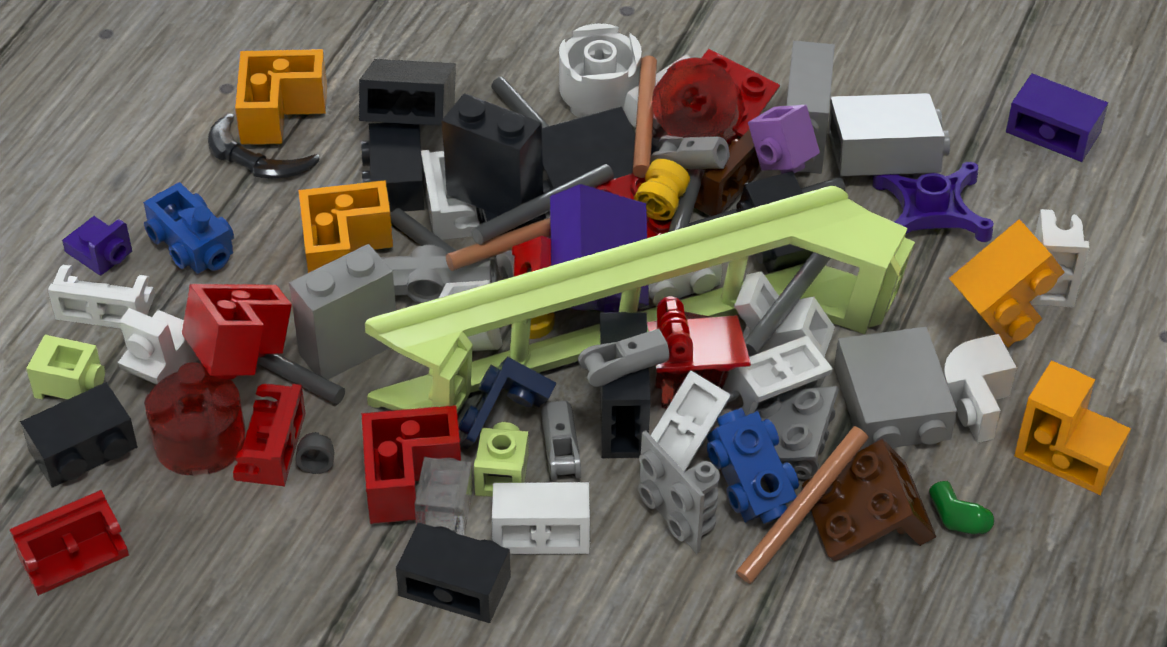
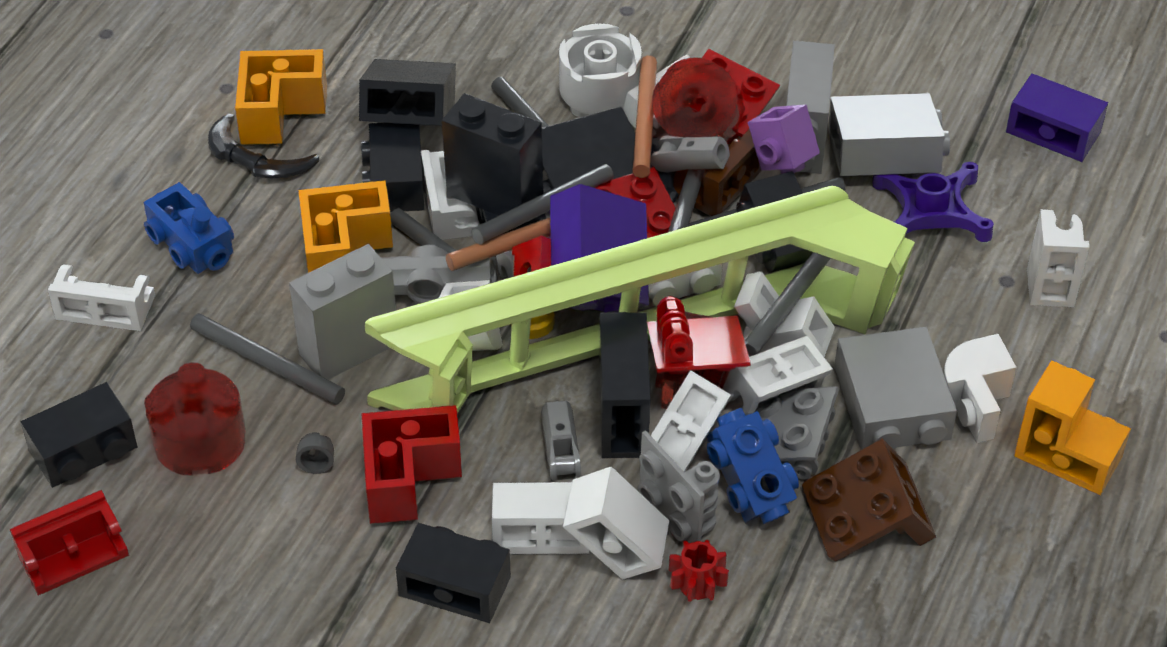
(64, 368): yellowish green brick -> none
(99, 244): dark purple bracket -> none
(154, 345): white brick -> none
(235, 326): red brick -> none
(271, 436): red hinge -> none
(444, 493): clear brick -> none
(500, 452): yellowish green brick -> none
(523, 387): dark blue bracket -> none
(616, 523): none -> white brick
(623, 357): light grey bar -> none
(662, 188): yellow wheel -> none
(698, 570): none -> red gear
(802, 505): nougat bar -> none
(960, 514): green arm -> none
(1006, 279): light orange brick -> none

